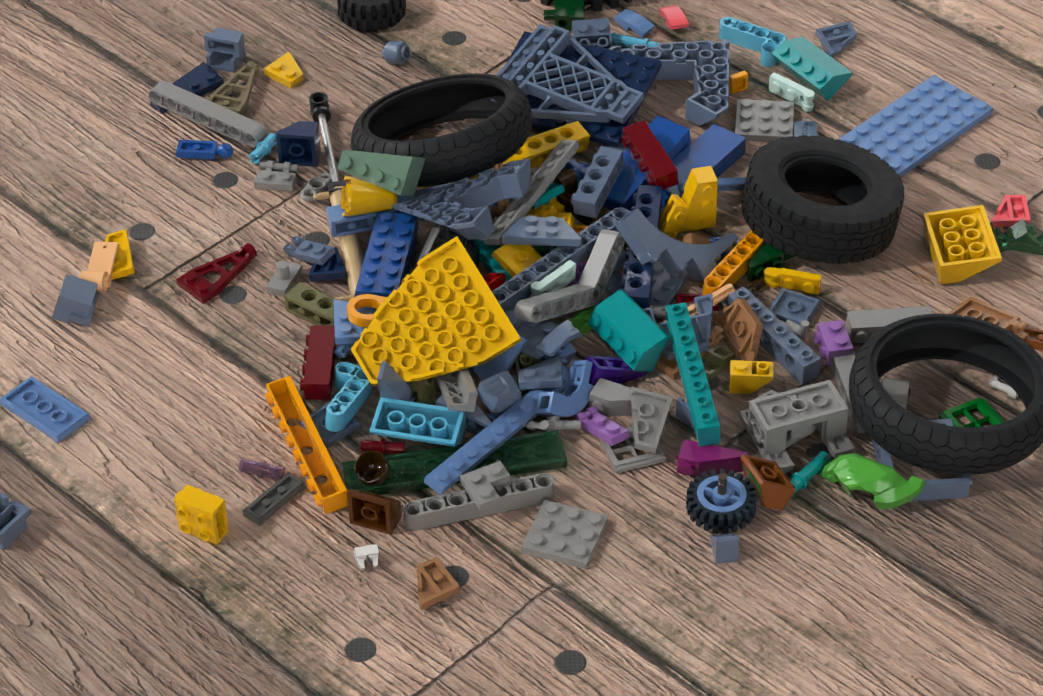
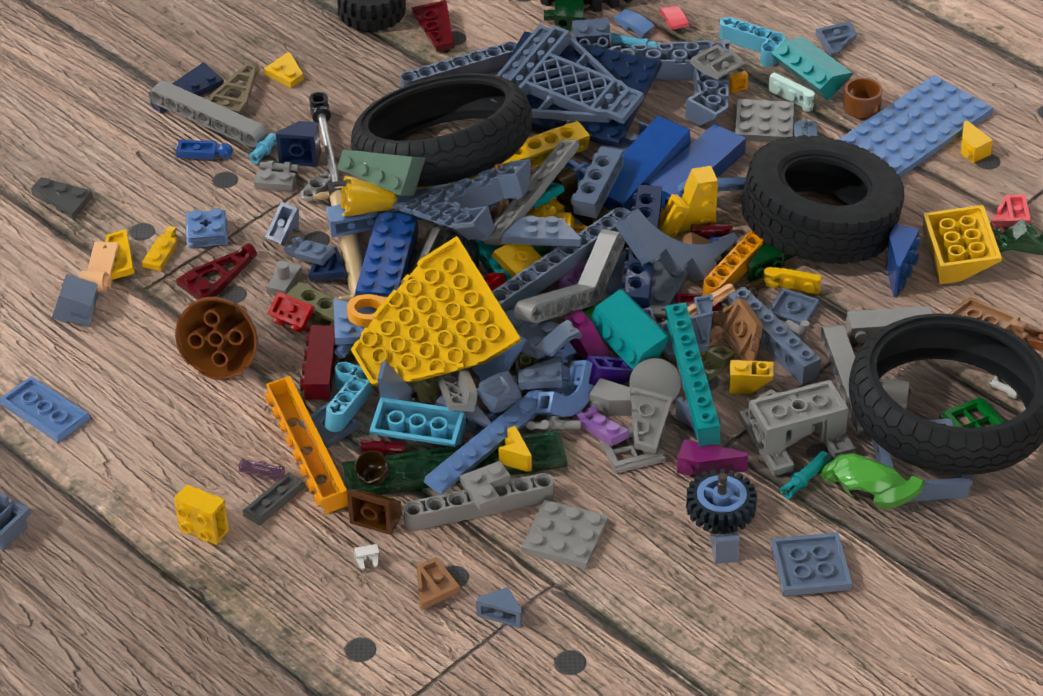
(63, 196): none -> dark grey wing
(161, 250): none -> yellow hinge
(206, 228): none -> medium blue brick
(216, 337): none -> dark orange cone
(224, 49): sand blue plate -> none
(283, 222): none -> sand blue slope
(291, 312): none -> red bracket
(396, 52): sand blue head -> none
(436, 24): none -> dark red wing
(480, 61): none -> sand blue beam
(500, 607): none -> sand blue slope
(515, 452): none -> yellow slope
(556, 280): light aqua plate -> none
(590, 343): none -> magenta slope
(650, 155): dark red brick -> none
(657, 377): none -> light grey shield
(712, 229): none -> dark red pin
(716, 62): none -> light grey slope
(769, 481): dark orange slope -> none
(811, 564): none -> sand blue plate
(832, 340): medium lavender bracket -> none
(864, 99): none -> dark orange piece
(901, 255): none -> blue slope
(975, 143): none -> yellow slope

